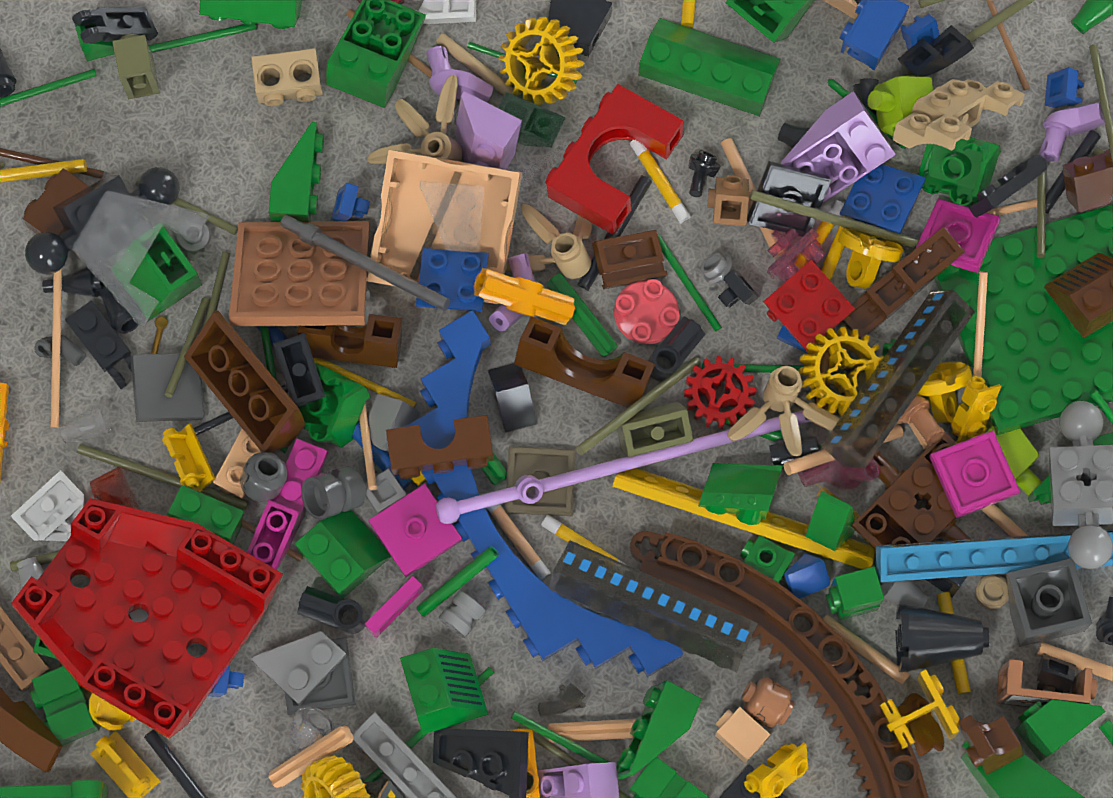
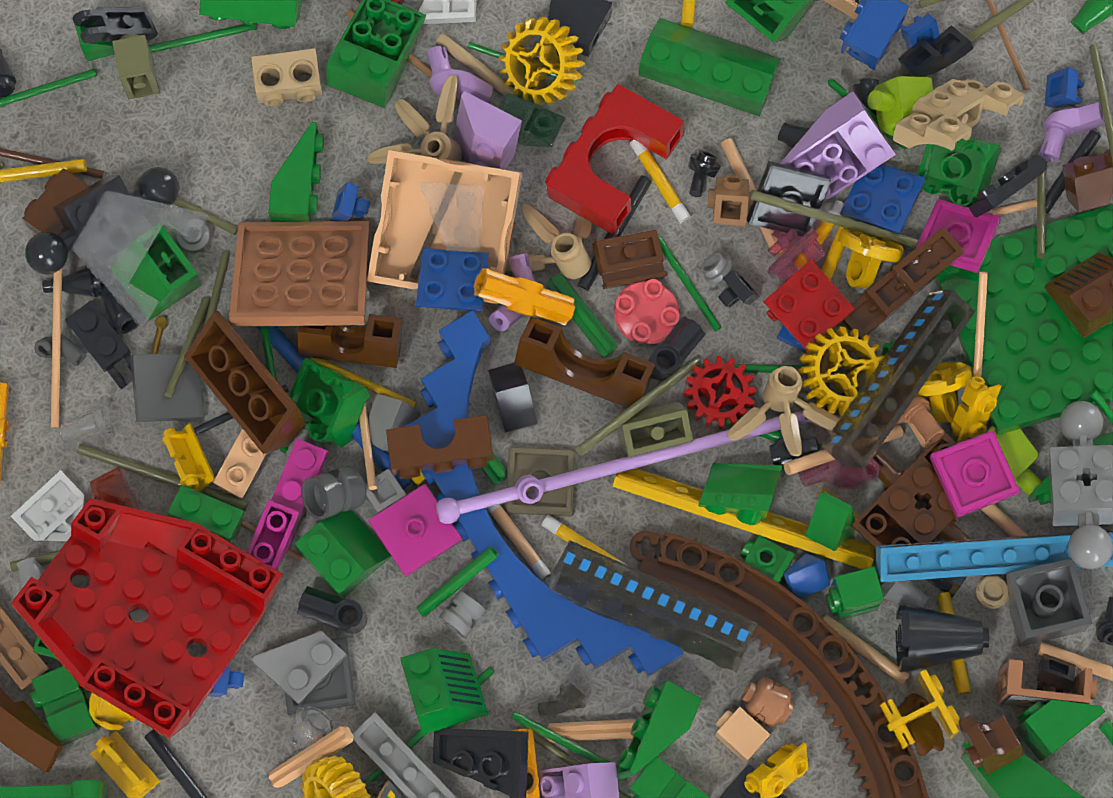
(263, 476): dark grey head -> none
(299, 370): black slope -> none
(313, 236): flat silver bar -> none
(394, 607): dark pink tile -> none

